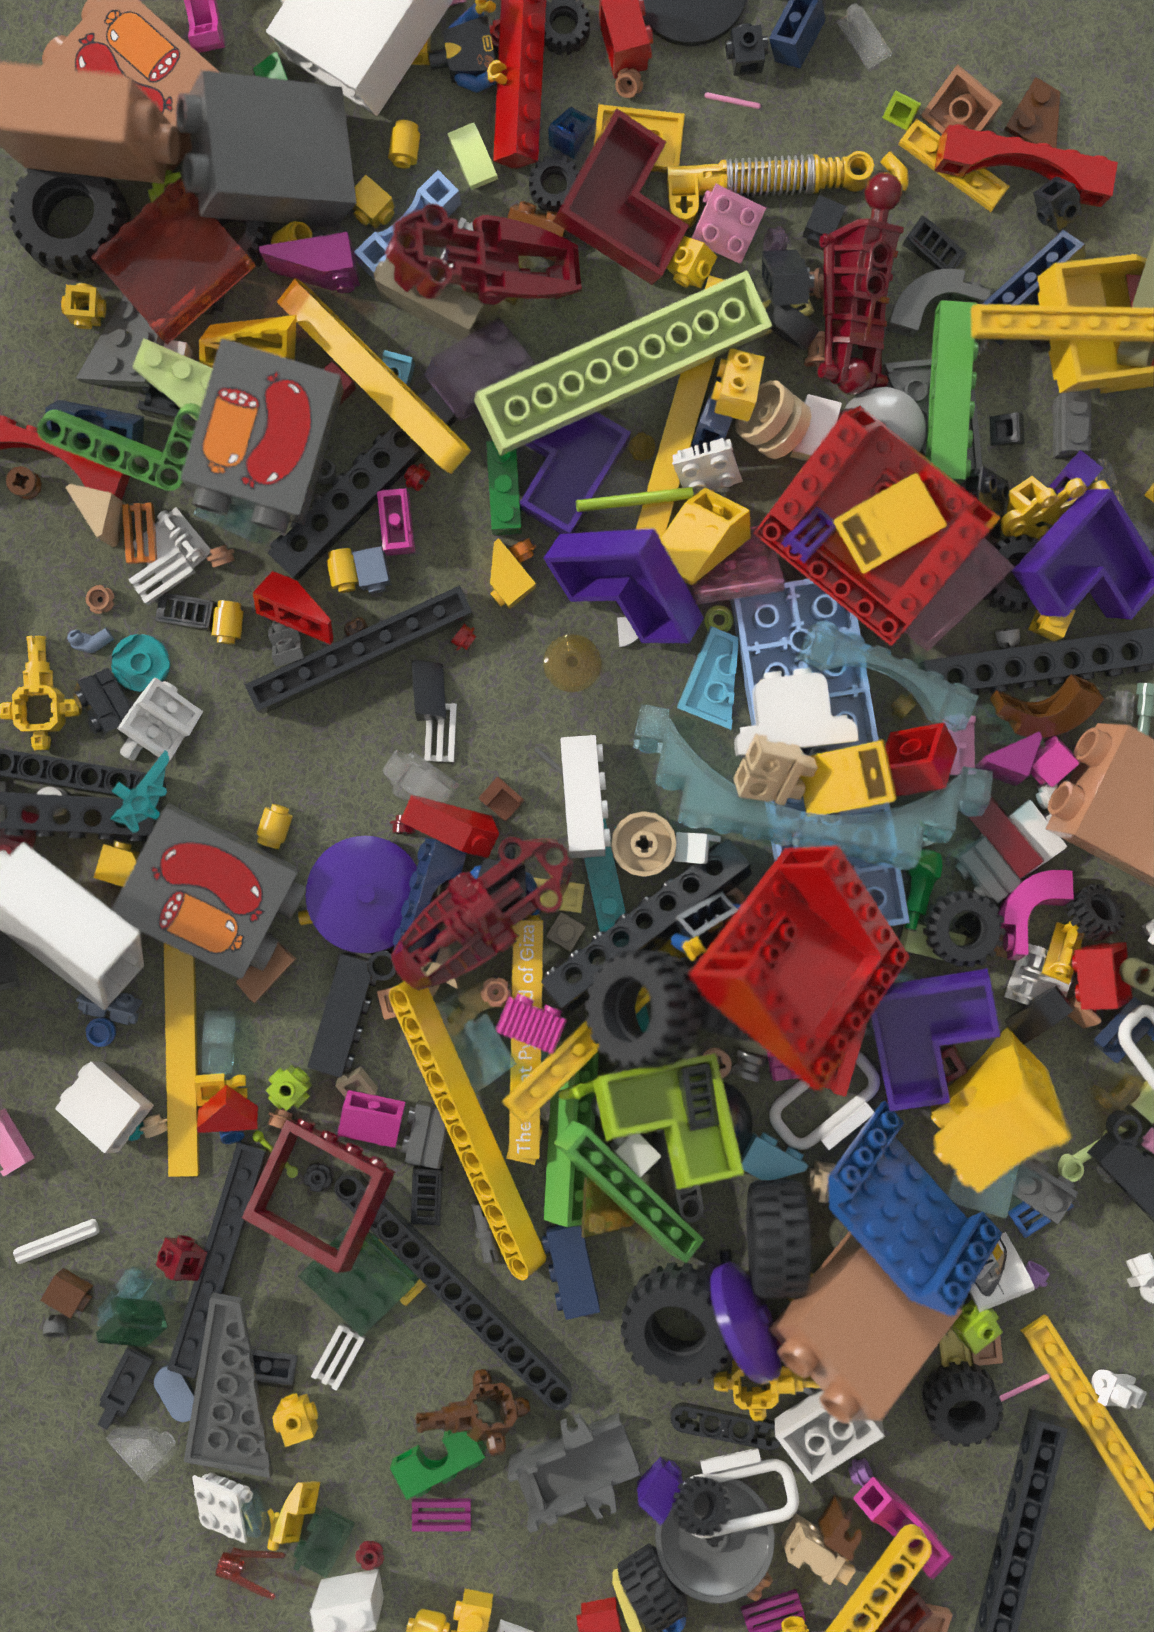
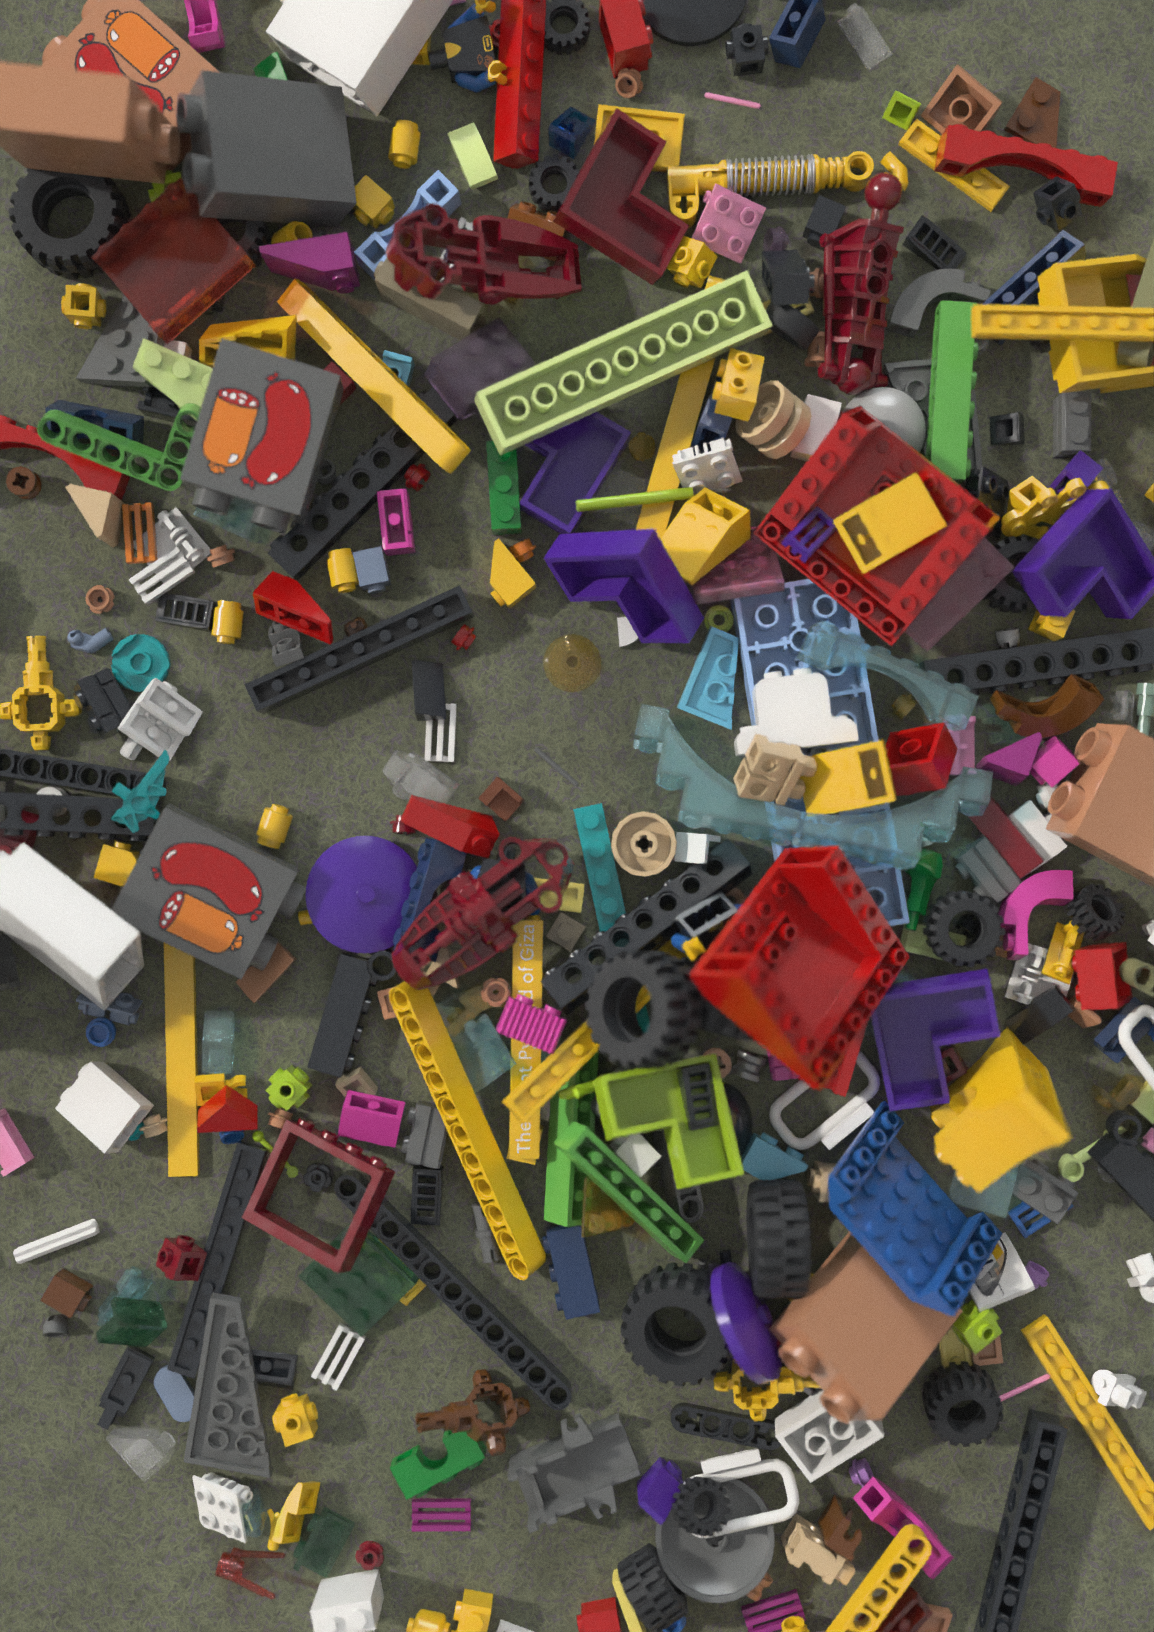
(583, 796): white brick -> none

